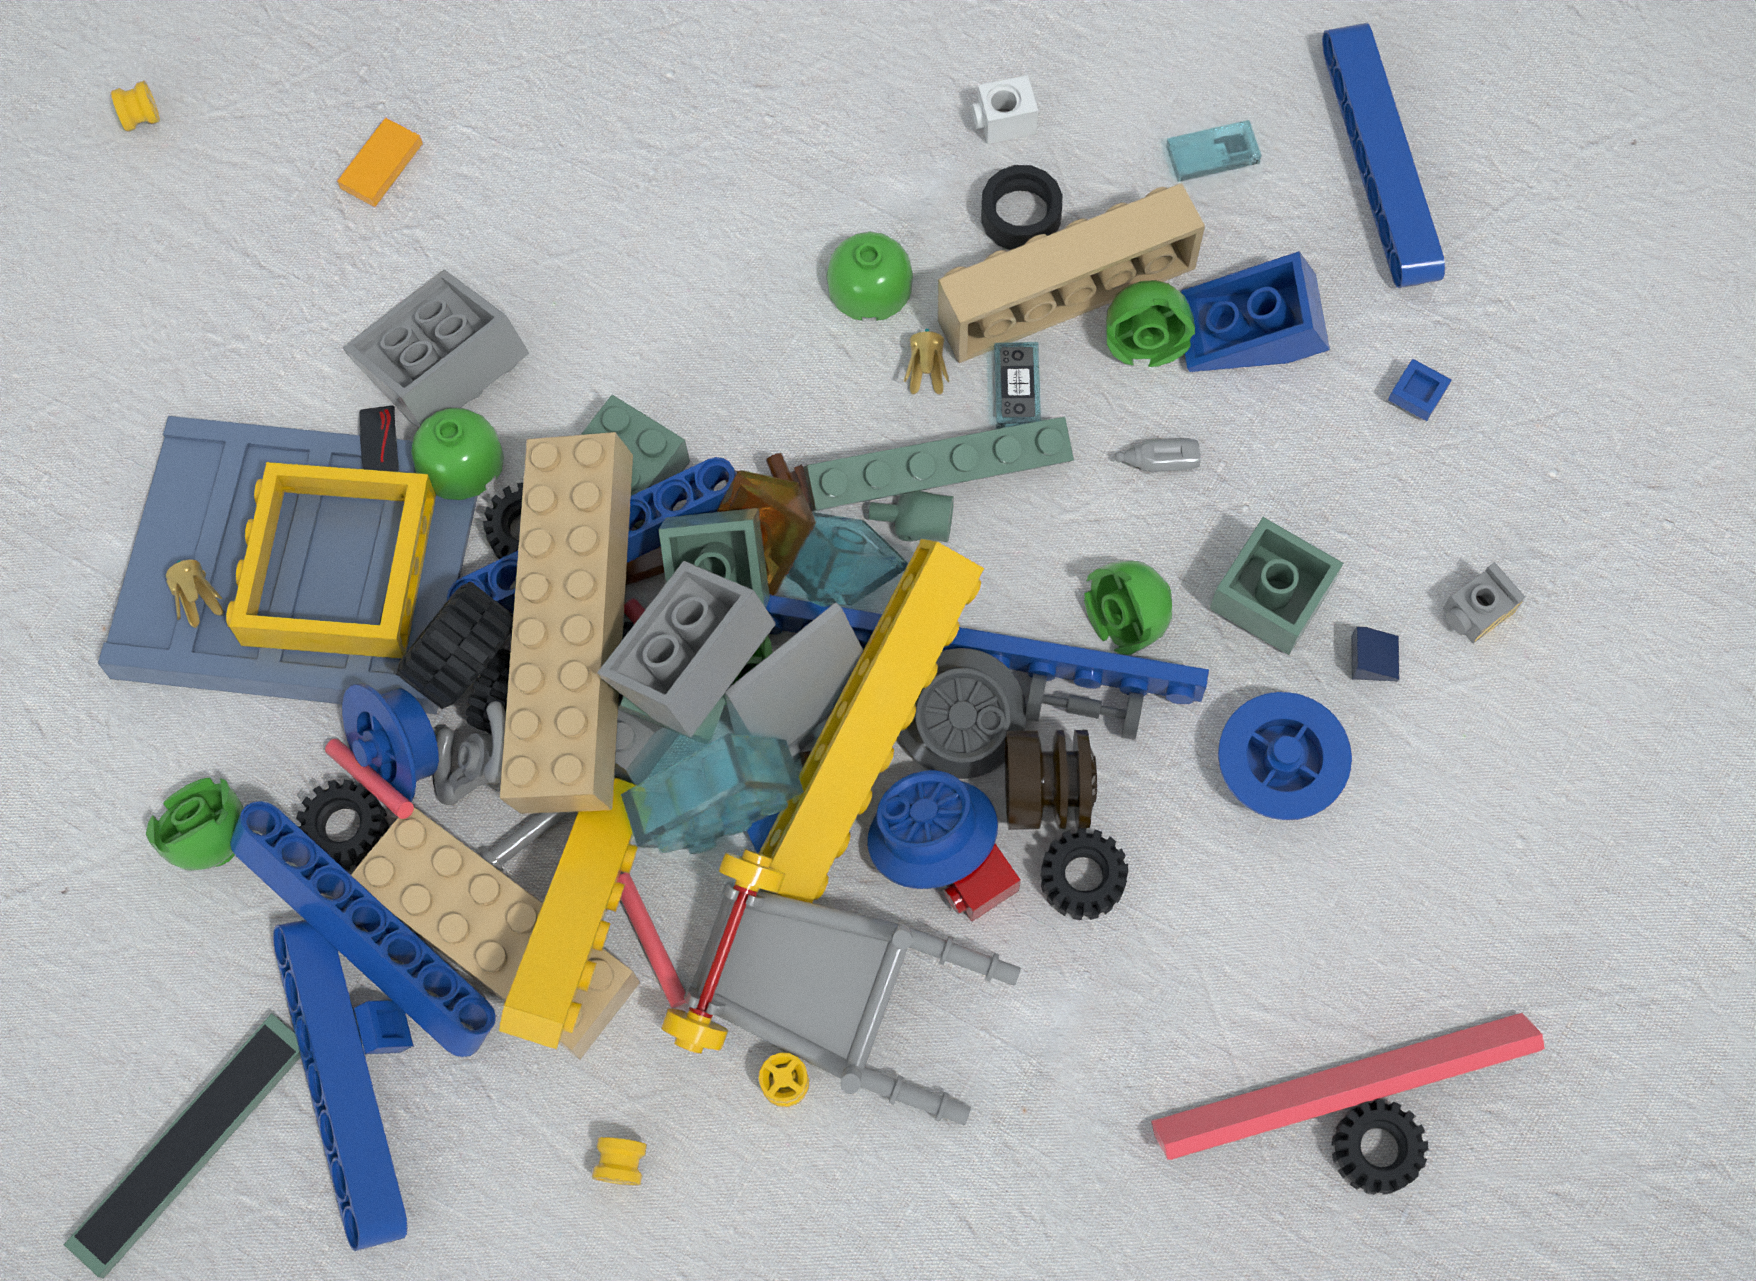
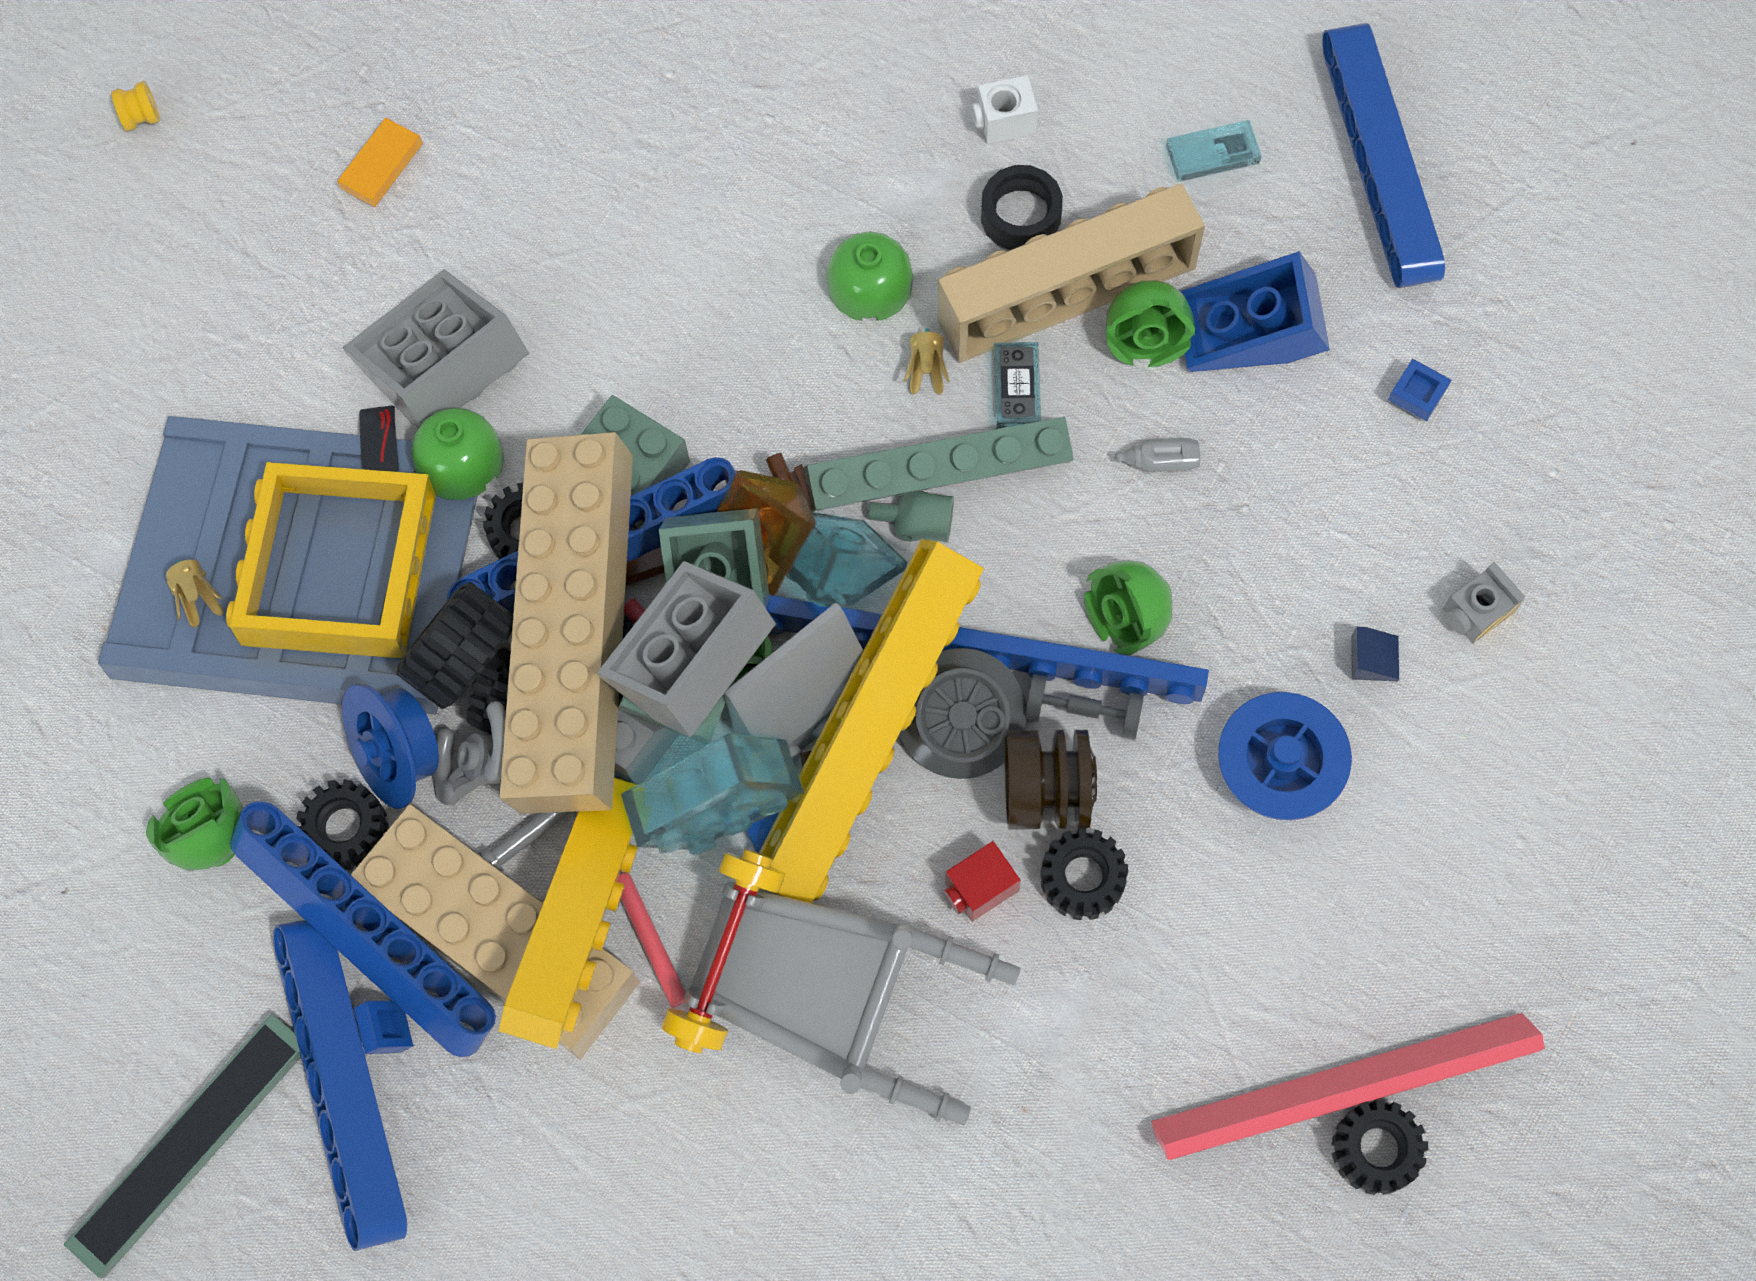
(369, 779): coral bar -> none
(619, 1161): yellow wheel -> none
(782, 1067): yellow wheel -> none
(931, 830): blue wheel -> none
(1276, 585): sand green brick -> none

